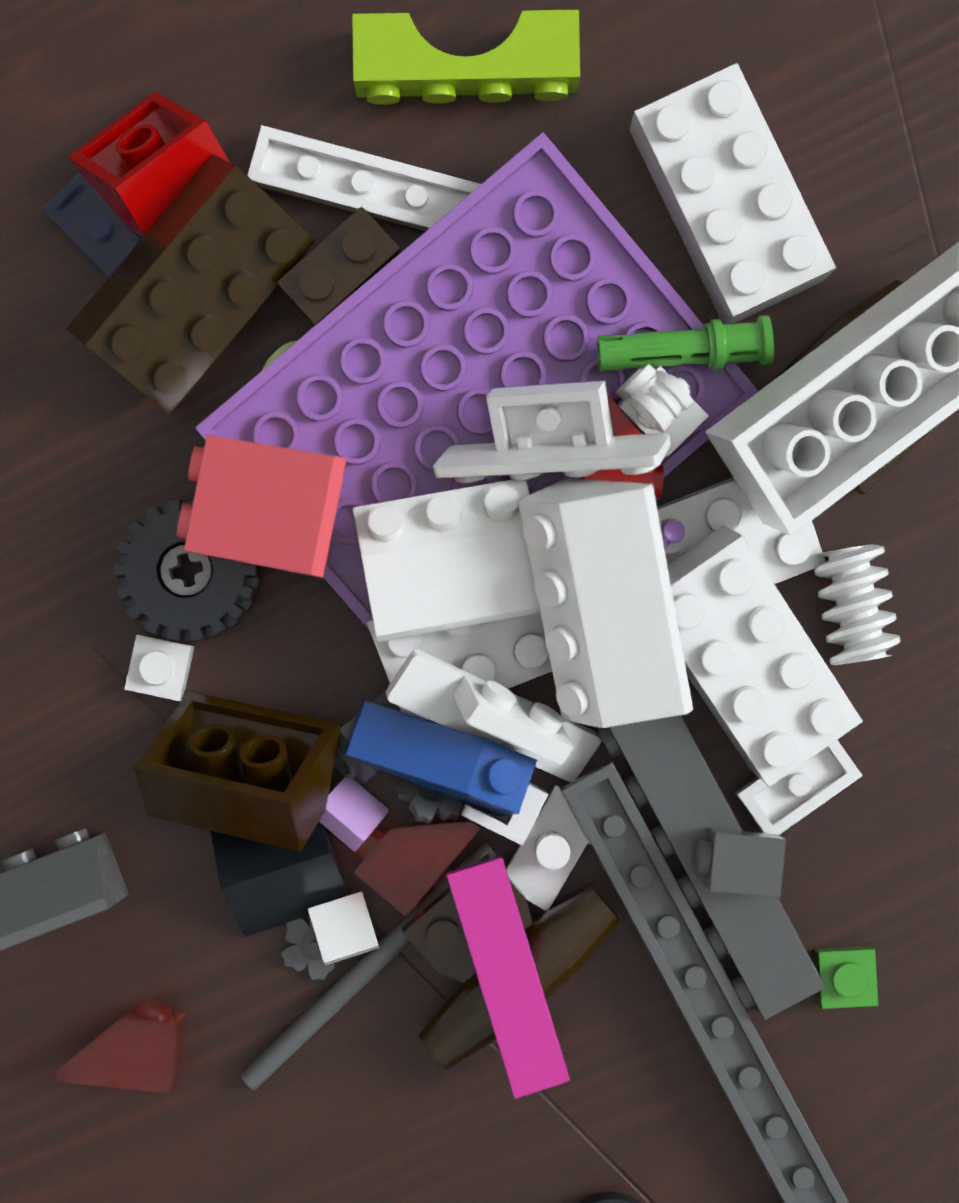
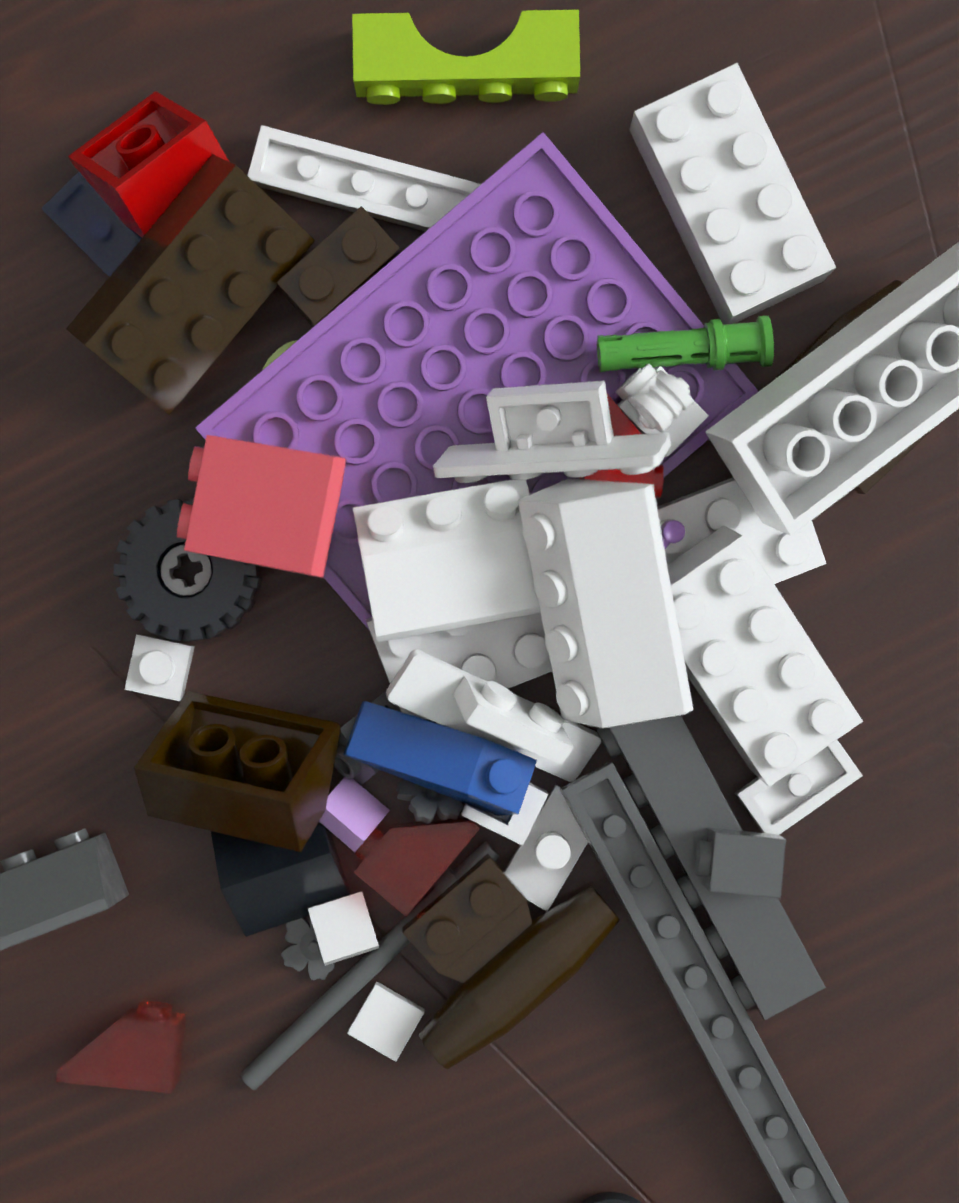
(386, 1021): none -> white tile
(508, 977): dark pink tile -> none
(848, 977): bright green plate -> none
(857, 604): white piece -> none

